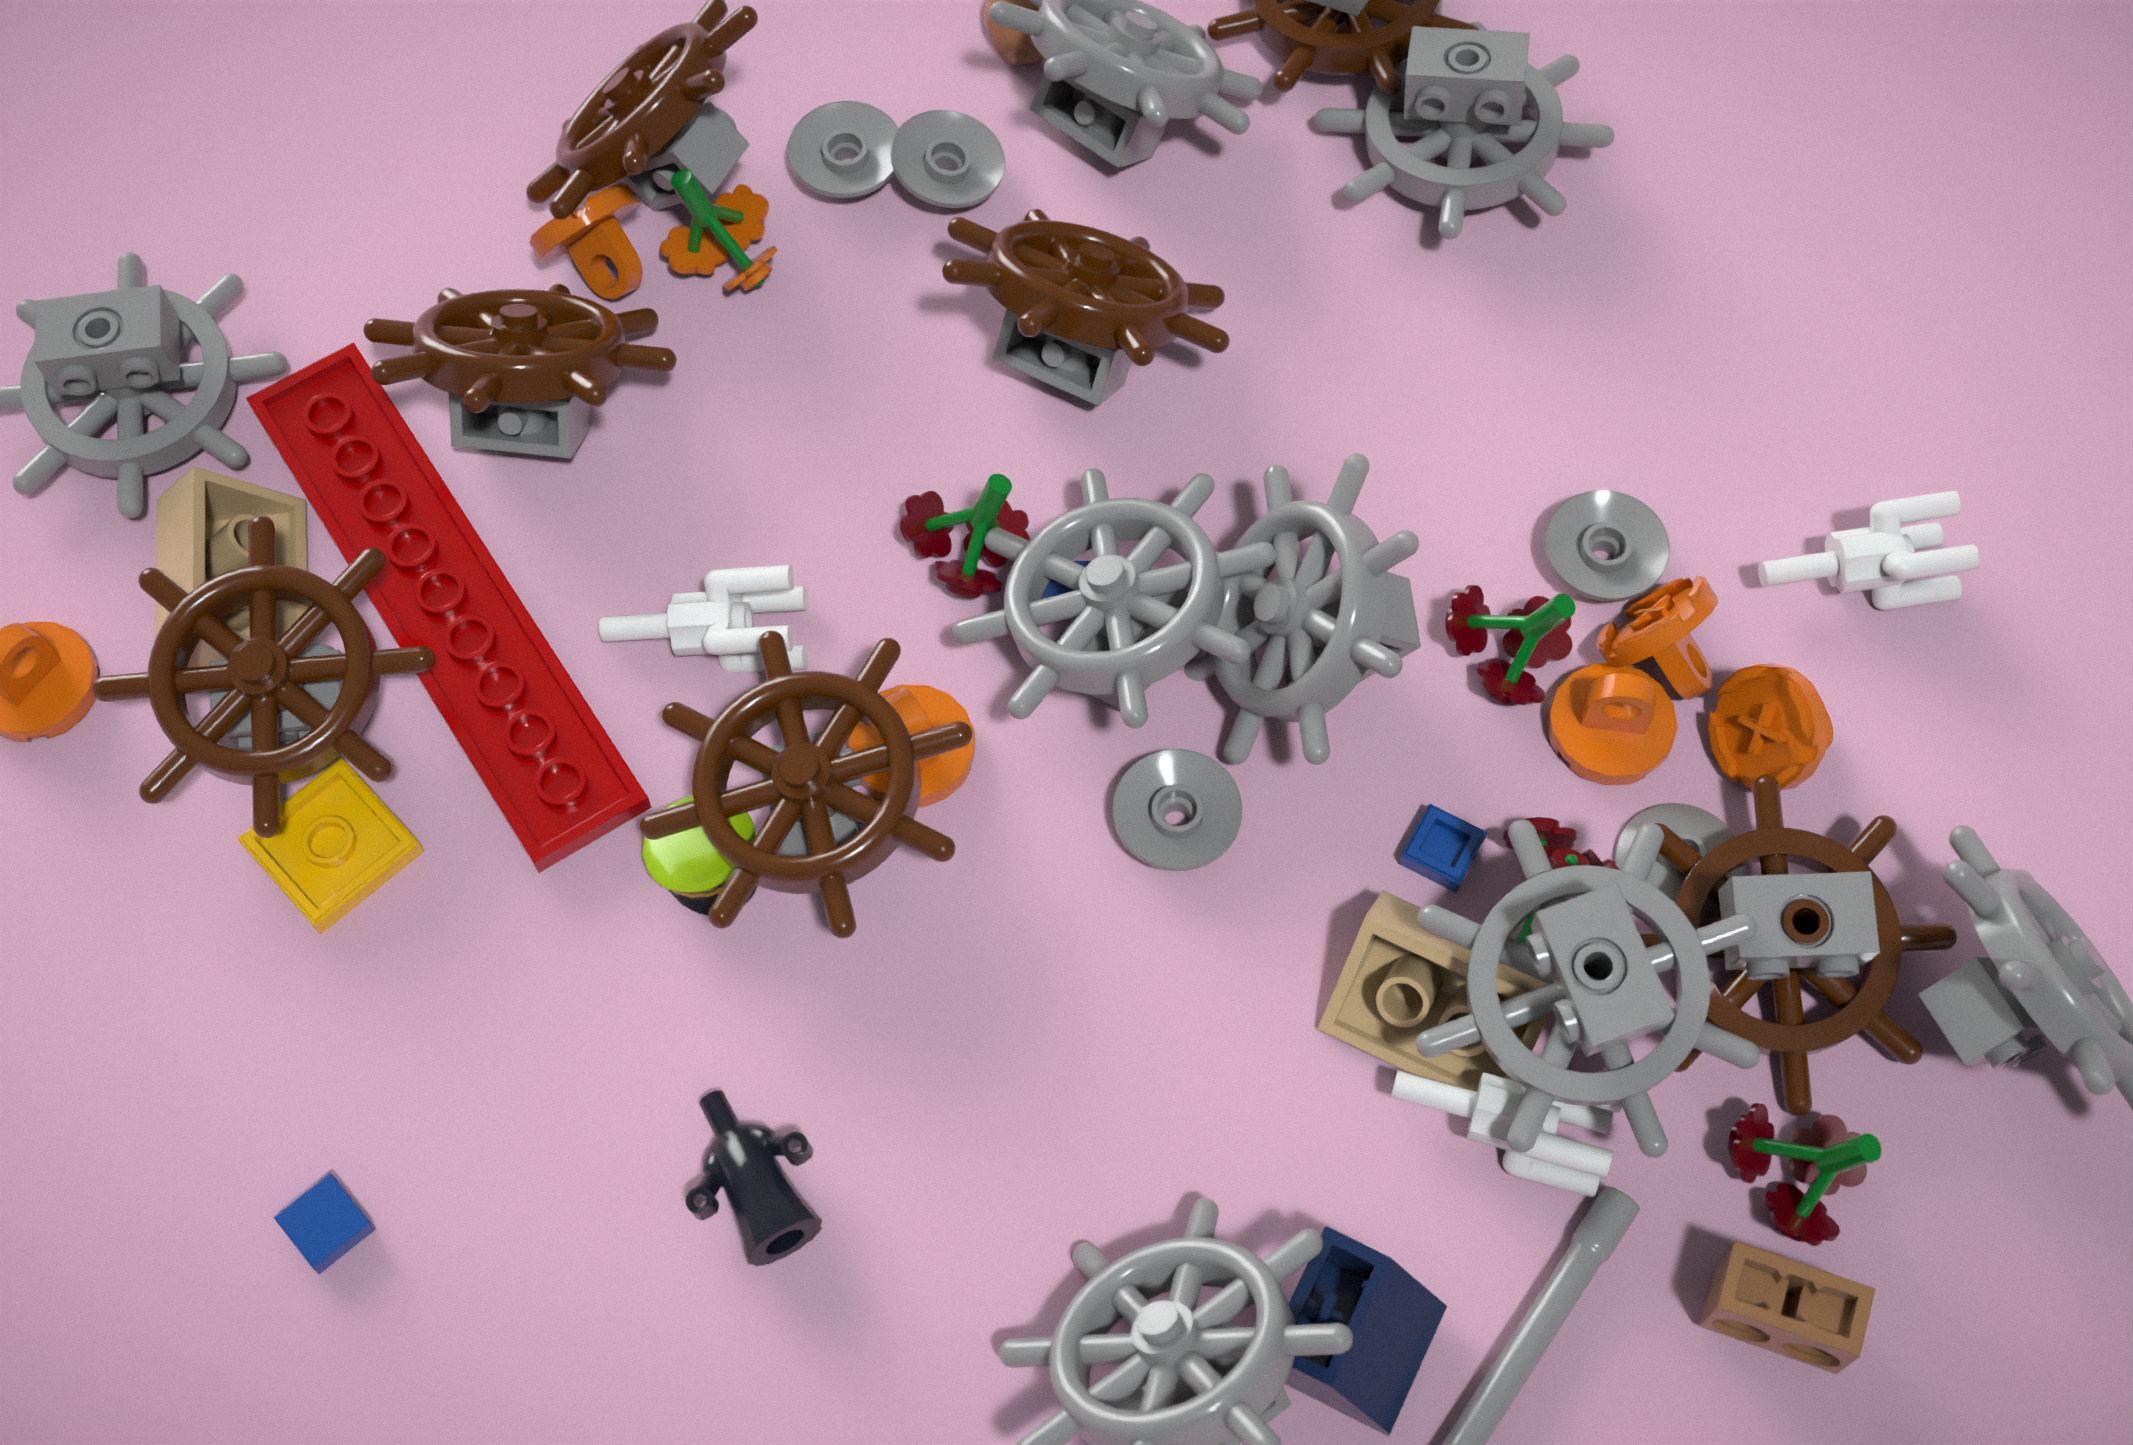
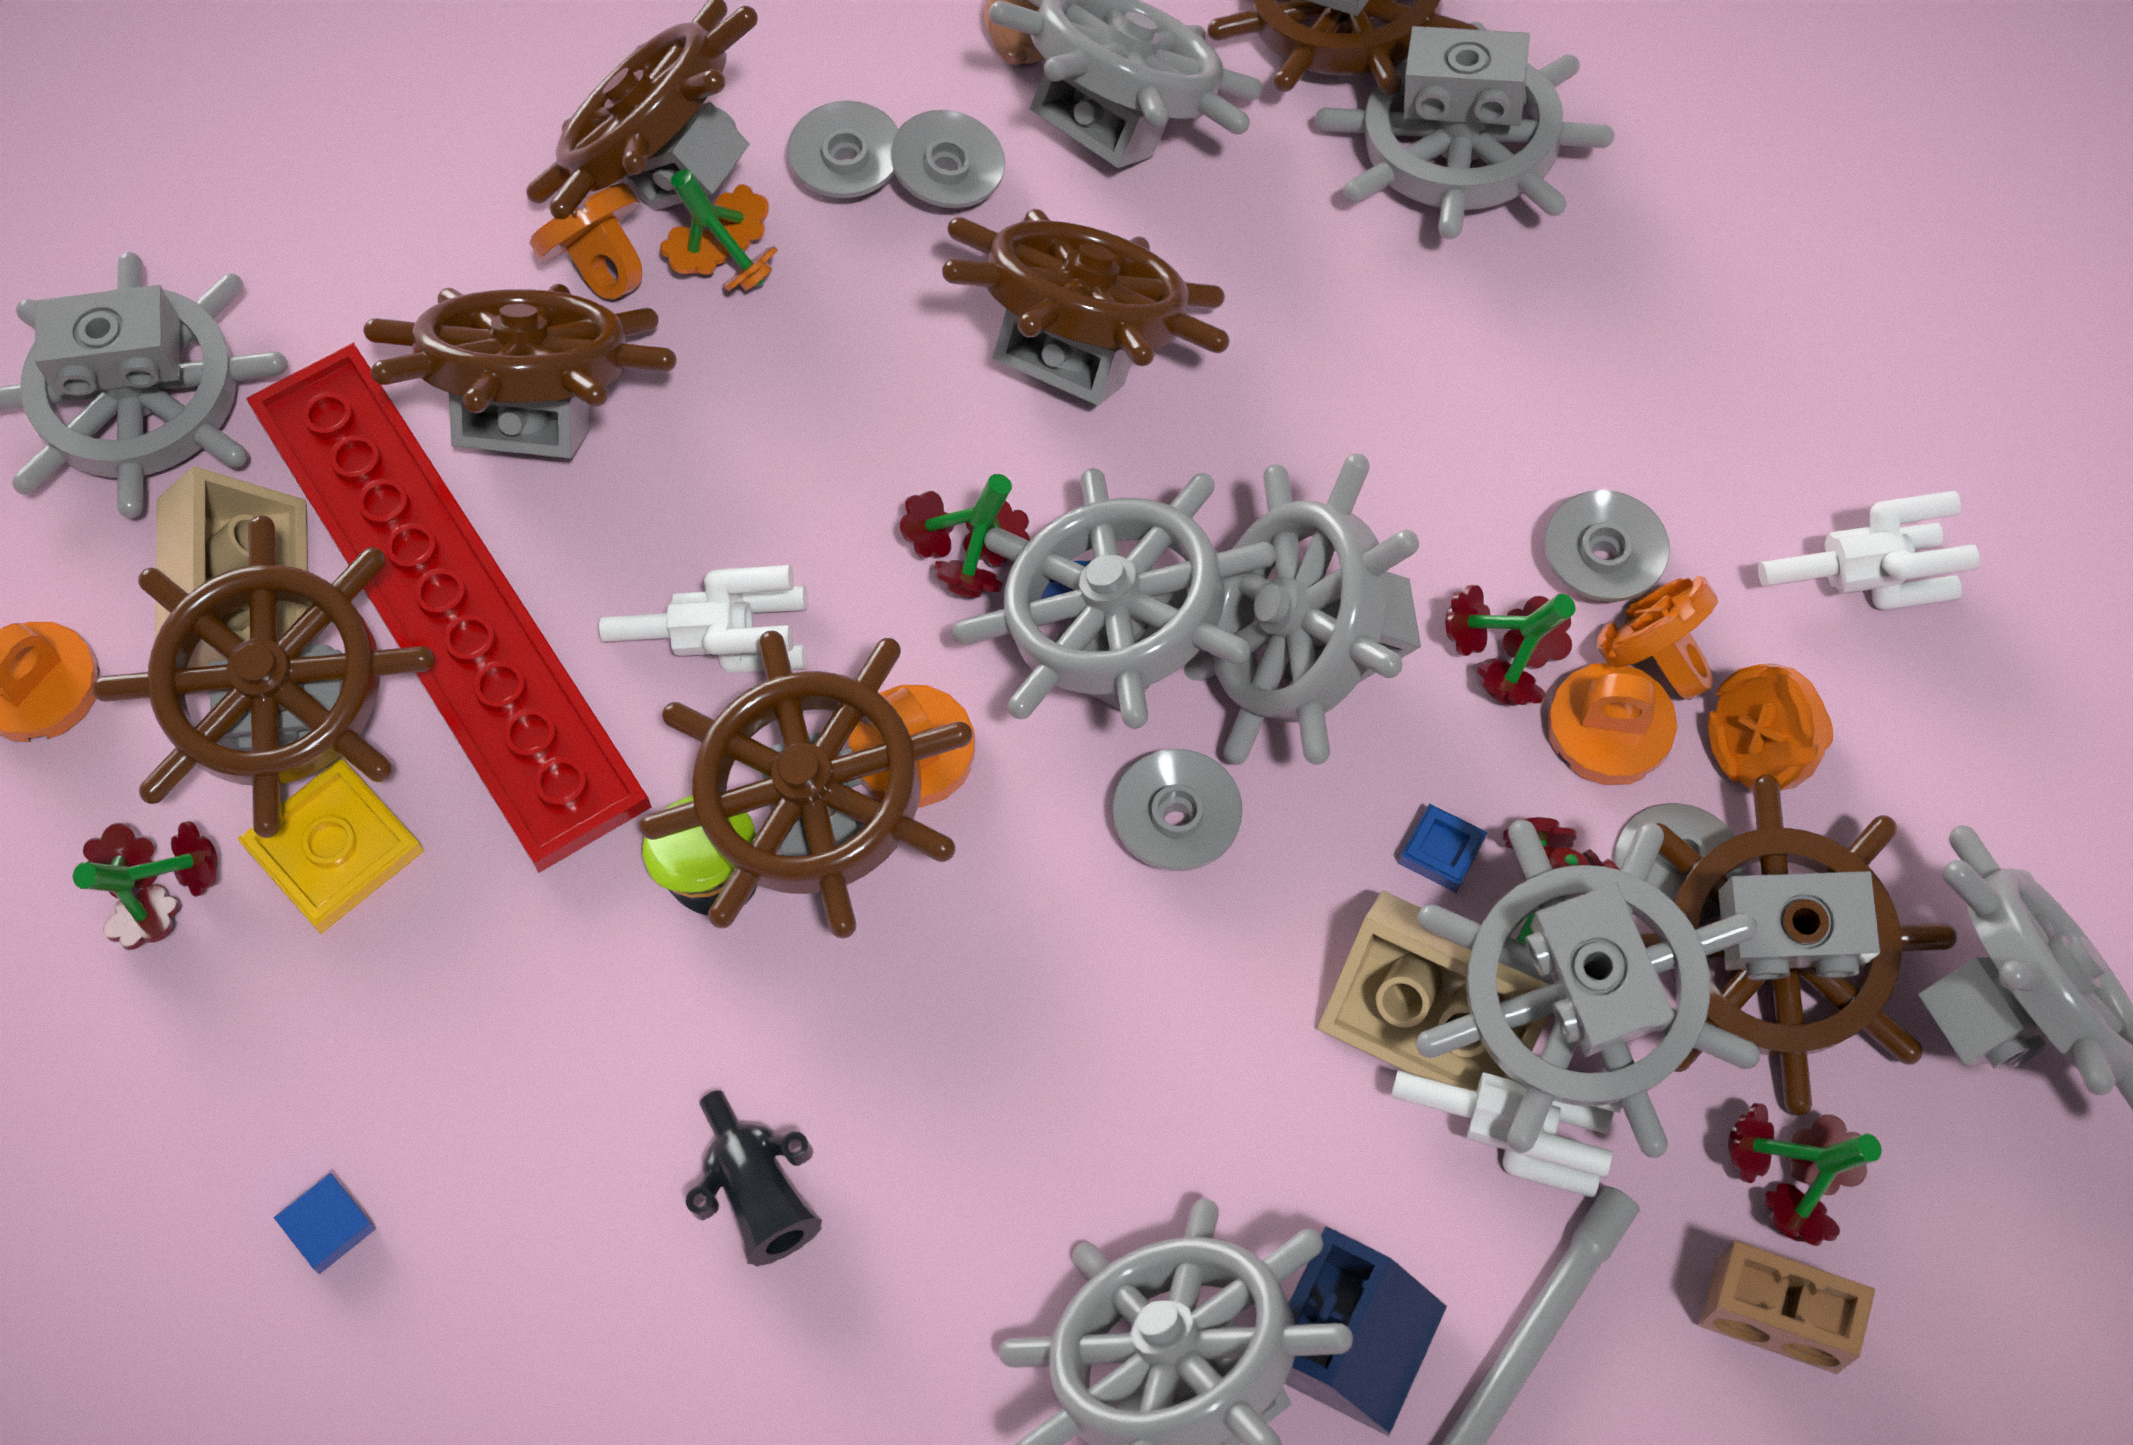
(123, 862): none -> dark red plant

